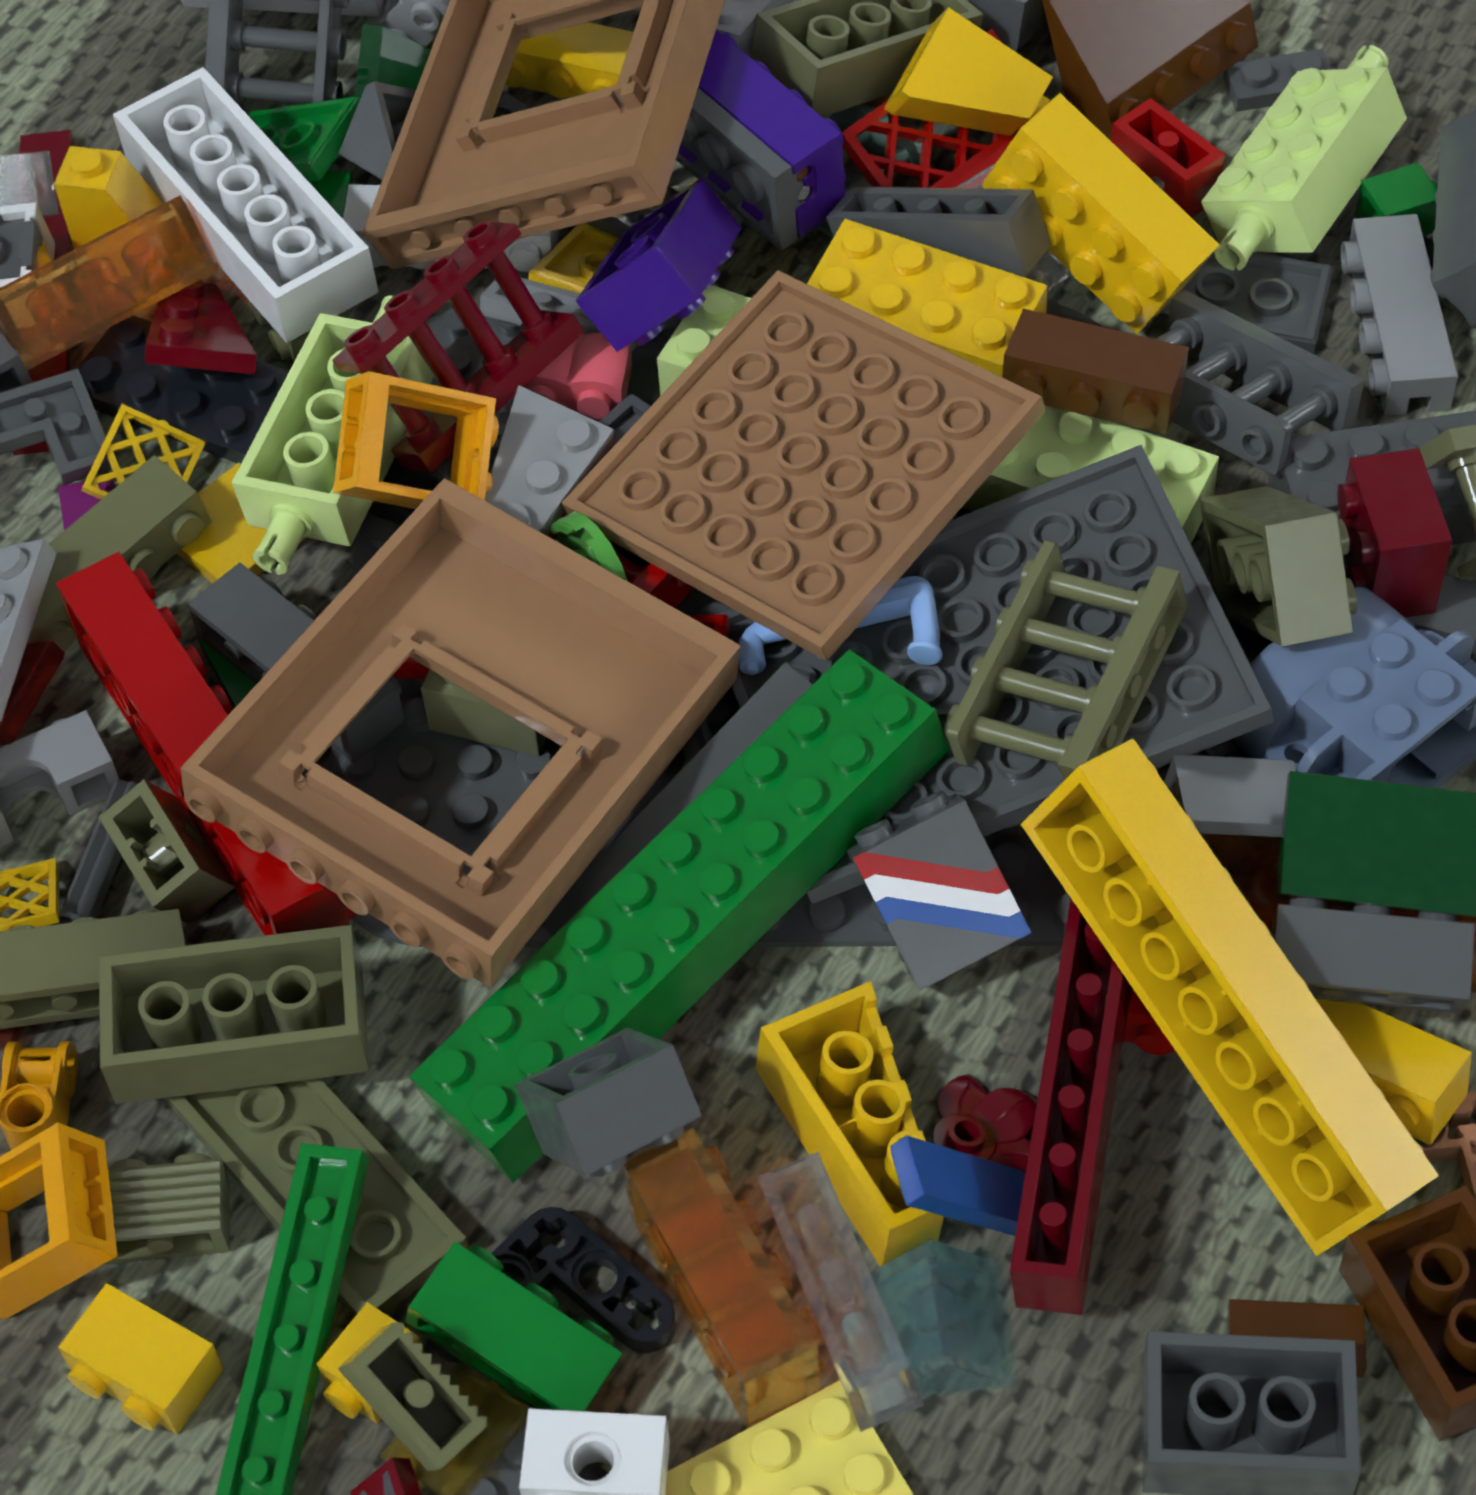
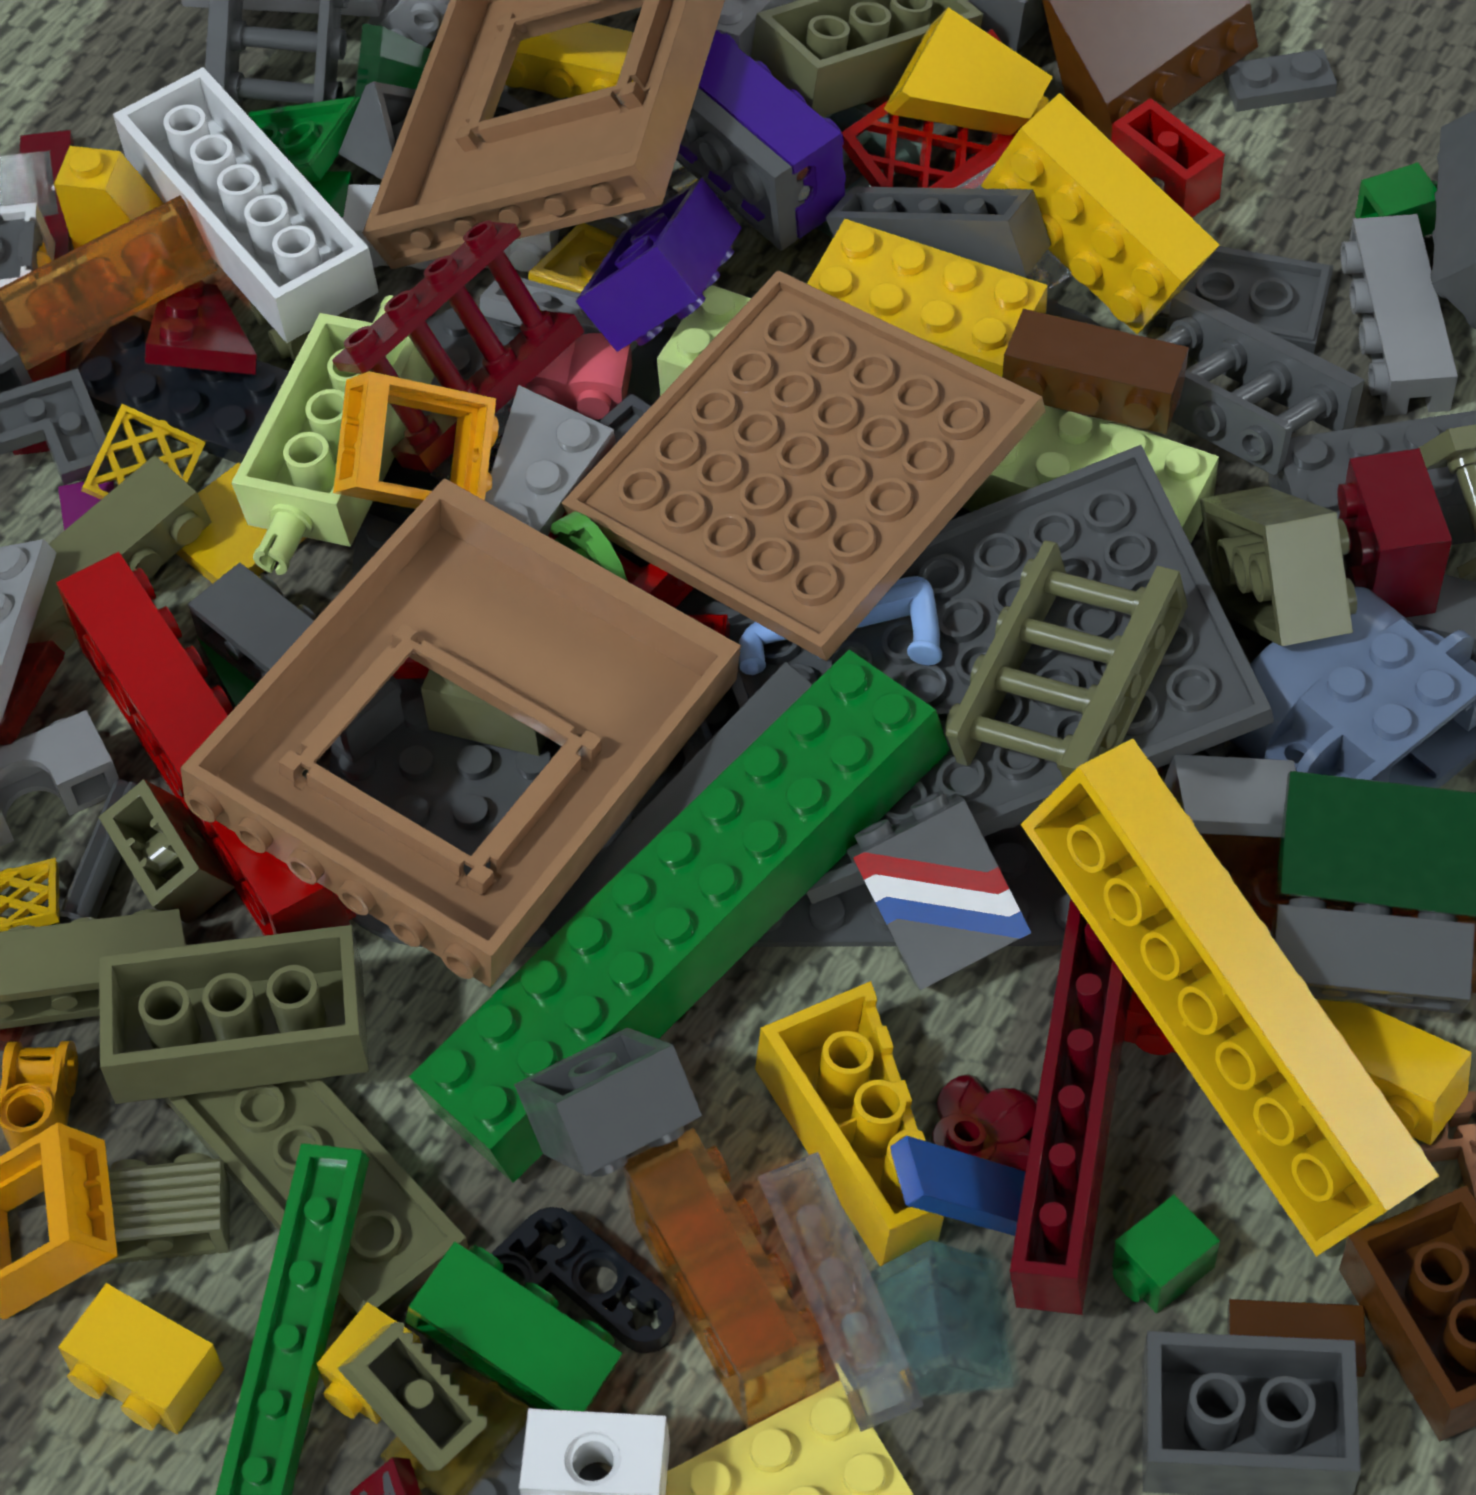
(1164, 1255): none -> green brick
(1304, 160): yellowish green brick -> none

